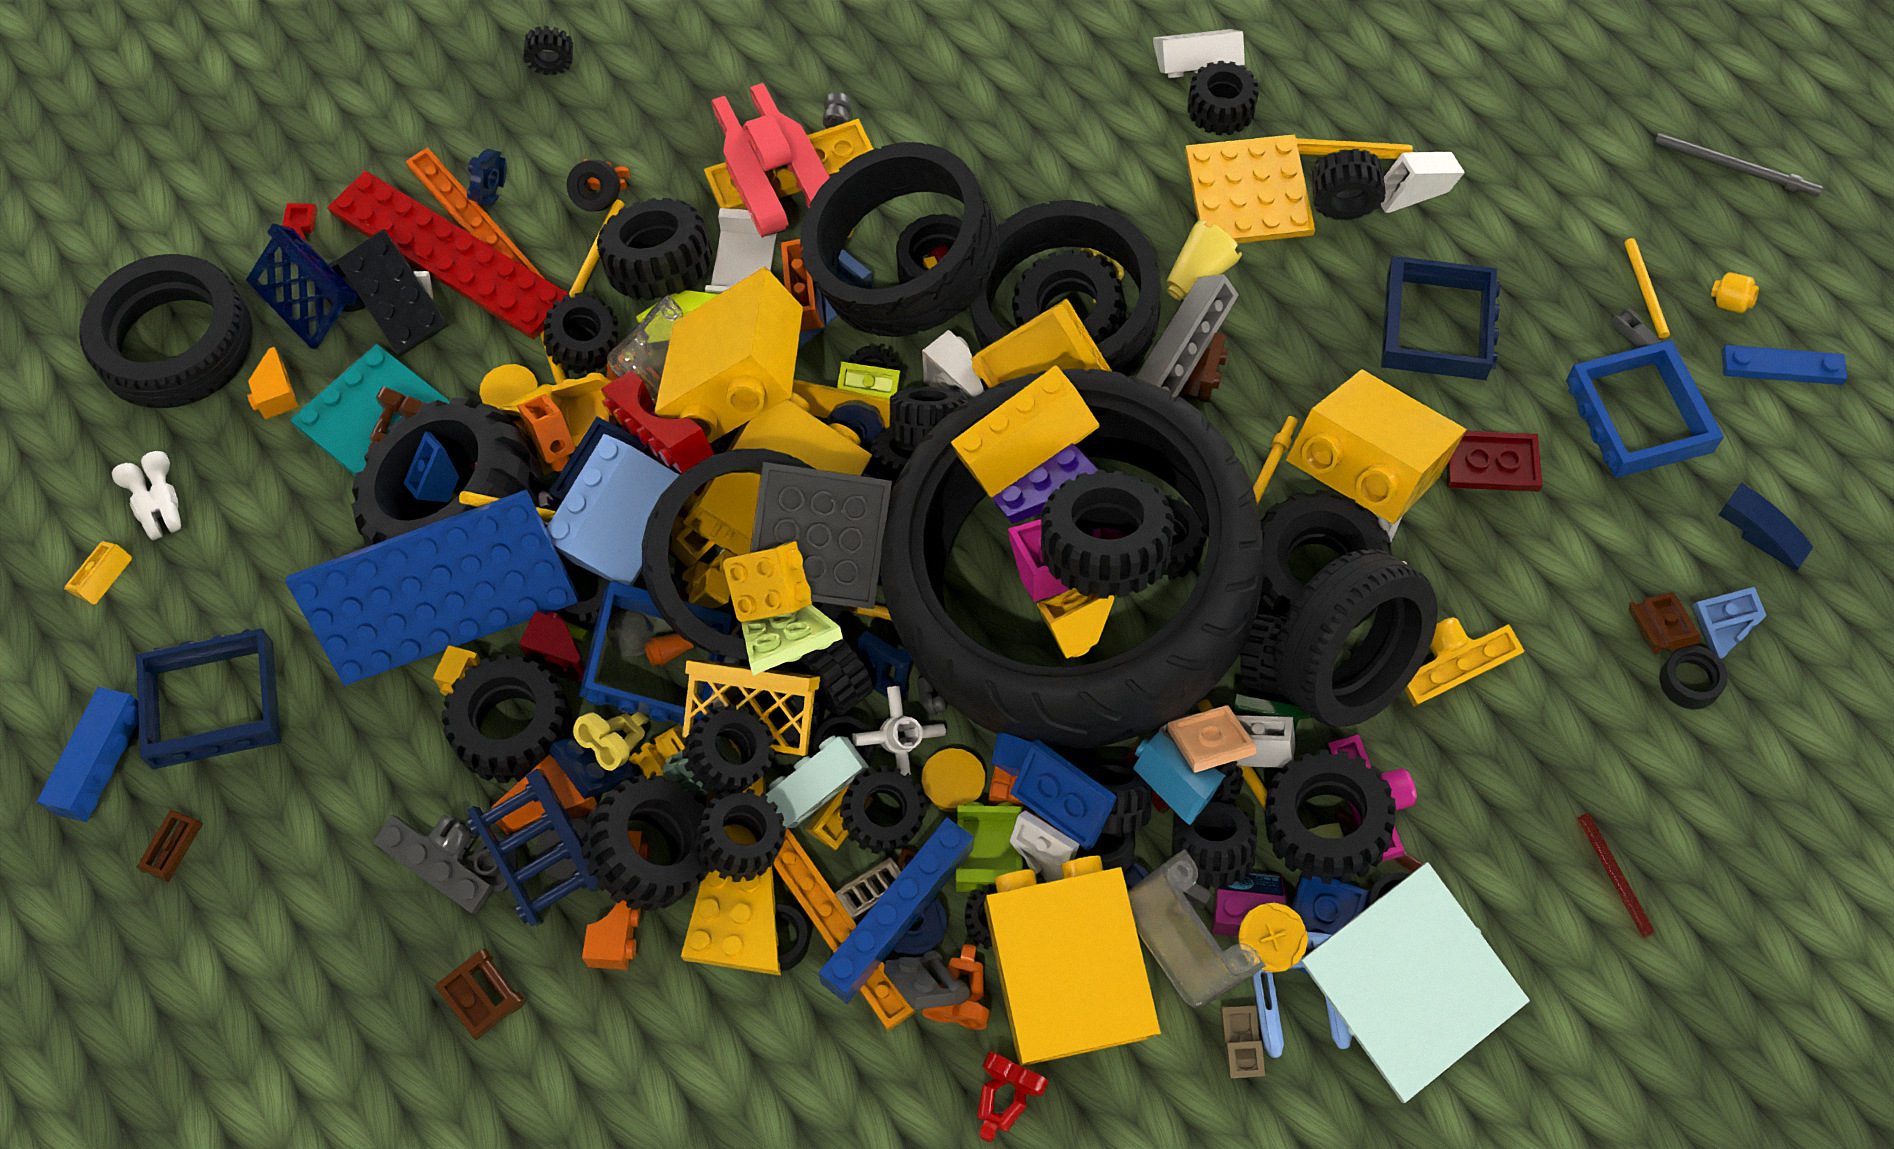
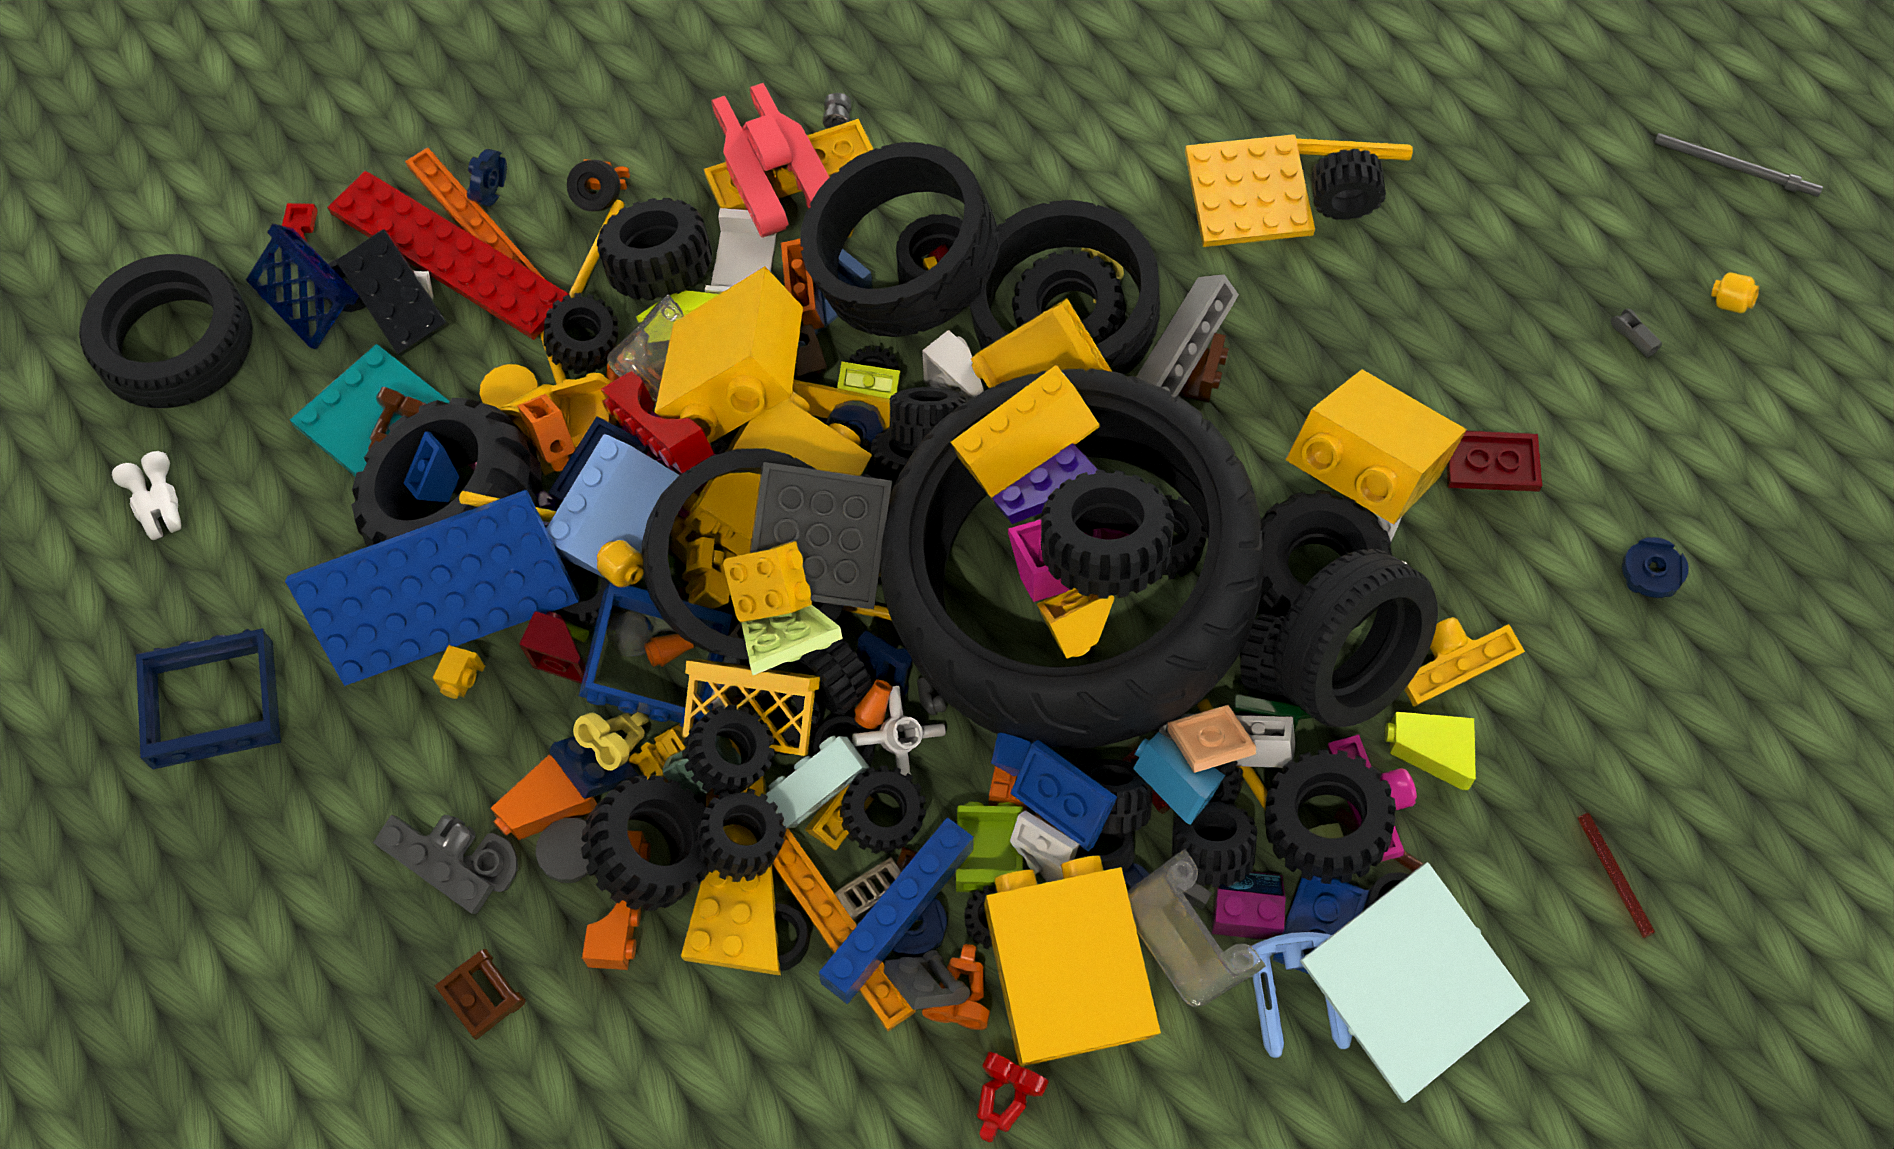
(91, 755): blue brick -> none
(98, 572): yellow slope -> none
(174, 848): reddish brown tile -> none
(271, 387): light orange slope -> none
(484, 689): black tyre -> none
(546, 39): black tyre -> none
(553, 818): dark blue fence -> none
(620, 563): none -> yellow head
(702, 556): none -> yellow tile
(809, 359): none -> dark brown torso
(873, 706): none -> orange cone
(952, 779): yellow tile -> none
(1195, 50): white slope -> none
(1204, 254): light yellow cone -> none
(1222, 81): black tyre -> none
(1242, 1042): dark tan slope -> none
(1275, 935): yellow tile -> none
(1280, 445): yellow bar -> none
(1419, 178): white slope -> none
(1435, 745): none -> neon yellow slope
(1445, 275): dark blue window -> none
(1647, 288): yellow bar -> none
(1650, 583): none -> dark blue plate
(1664, 623): reddish brown plate -> none
(1682, 389): blue window -> none
(1706, 660): black tyre -> none
(1728, 618): medium blue wing -> none
(1766, 527): dark blue slope -> none
(1784, 364): blue plate -> none

